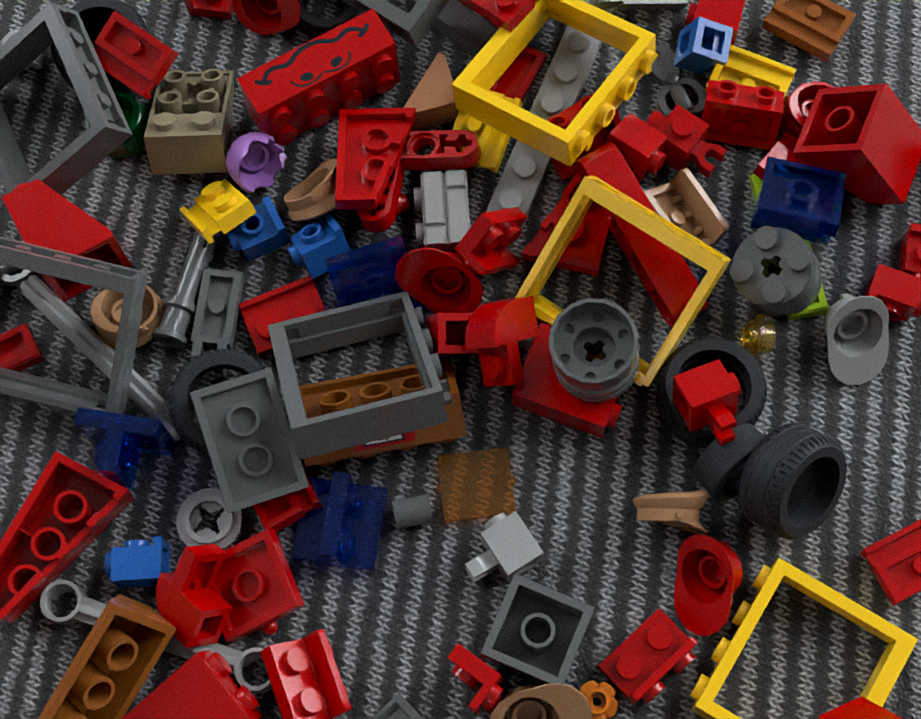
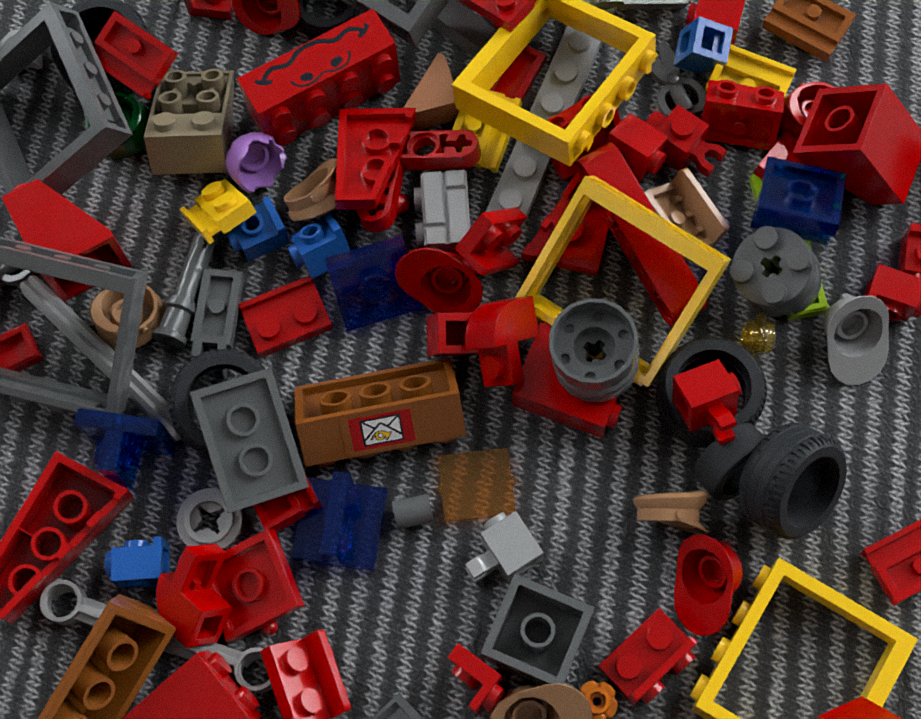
(369, 421): dark grey window -> none

